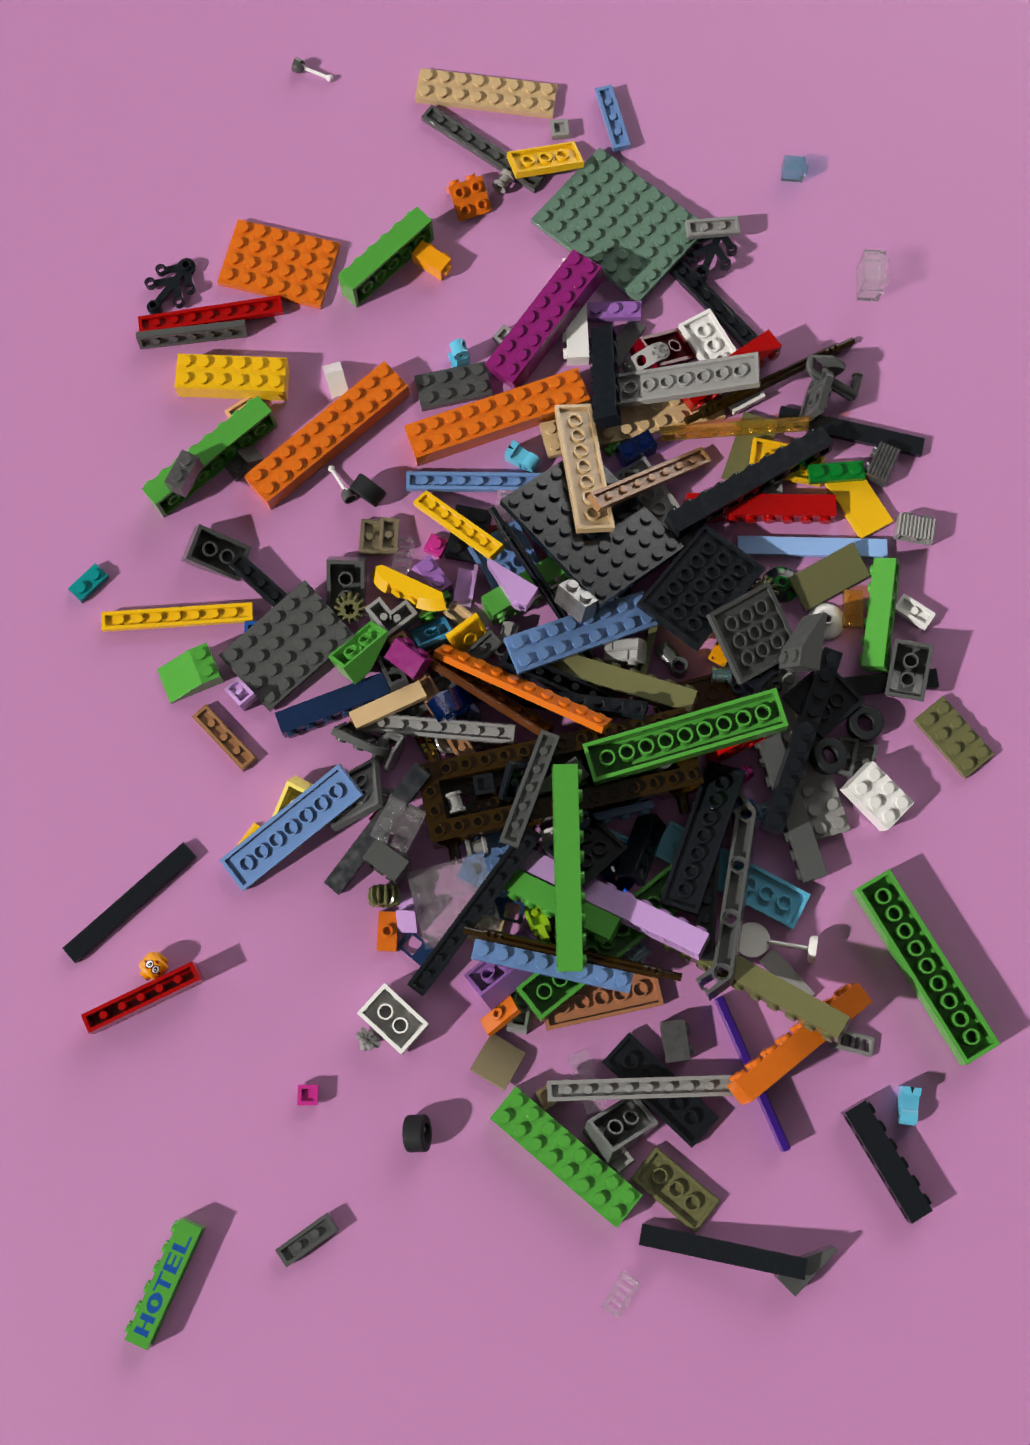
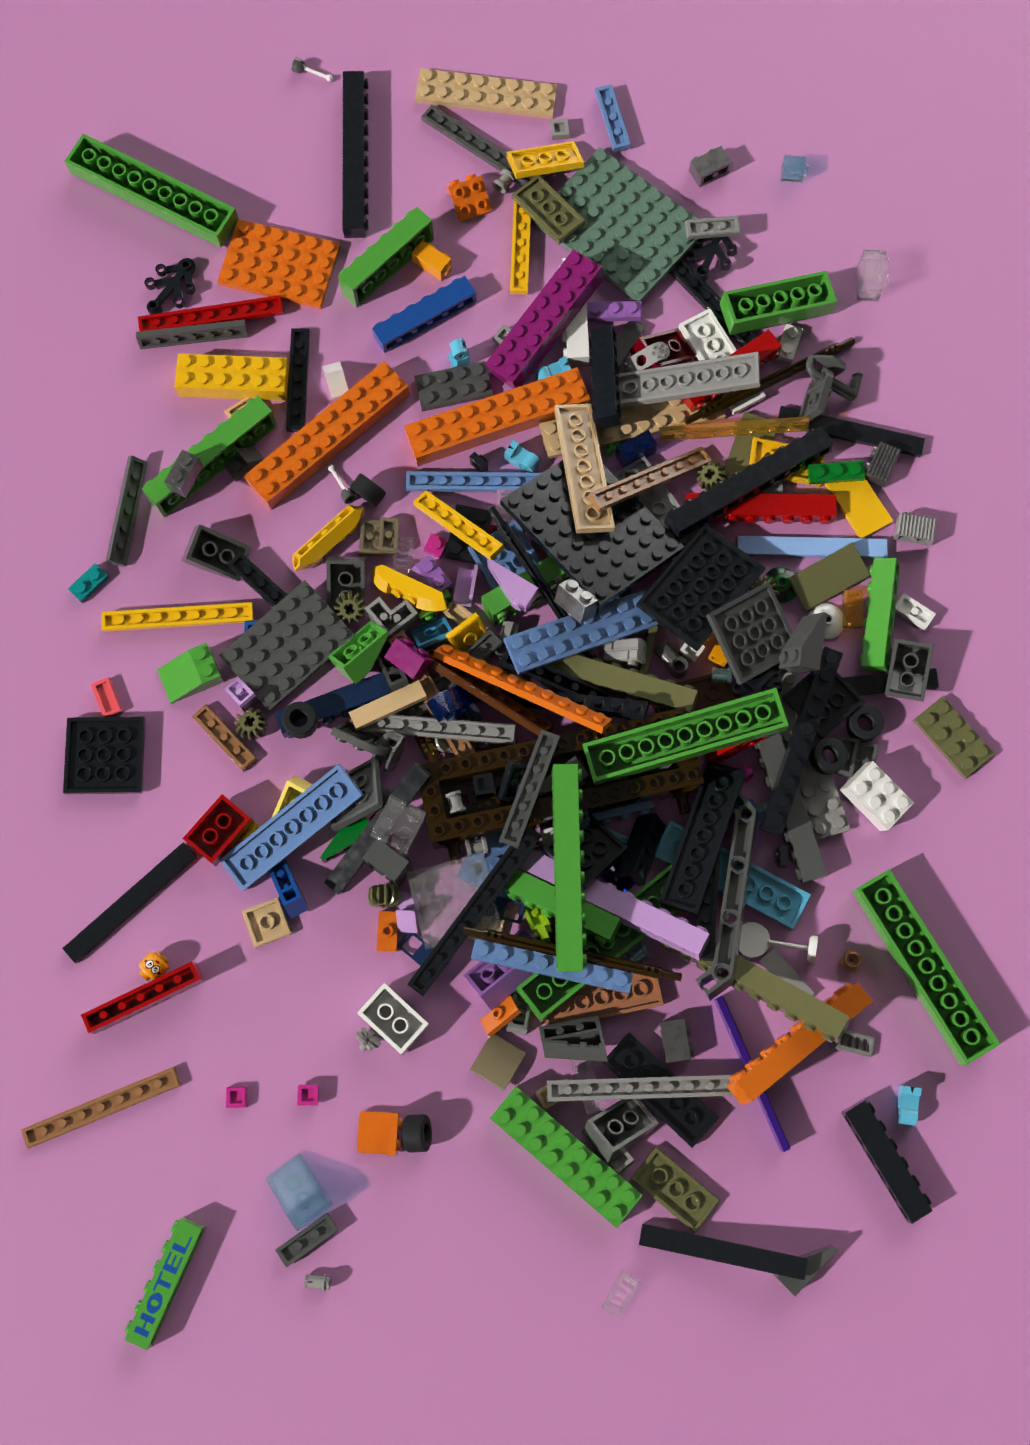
(101, 1107): none -> medium nougat tile
(104, 755): none -> black plate
(106, 697): none -> coral tile
(126, 511): none -> dark grey plate
(152, 190): none -> bright green brick
(218, 830): none -> red brick
(236, 1097): none -> dark pink tile
(243, 723): none -> olive gear
(267, 922): none -> tan tile
(288, 889): none -> blue slope
(294, 709): none -> black tyre
(298, 379): none -> black tile
(299, 1192): none -> clear light blue slope
(319, 1282): none -> light grey pin
(325, 539): none -> yellow brick
(344, 839): none -> green slope
(354, 155): none -> black brick
(379, 1133): none -> orange bracket
(424, 314): none -> blue brick
(478, 462): none -> black plate
(520, 251): none -> yellow plate
(548, 209): none -> olive tile
(553, 369): none -> medium azure leg
(574, 1040): none -> dark grey wedge
(690, 653): none -> white plate
(708, 473): none -> olive gear
(710, 166): none -> flat silver brick
(778, 302): none -> bright green brick
(781, 856): none -> black plate
(789, 342): none -> white plate
(857, 959): none -> nougat plate

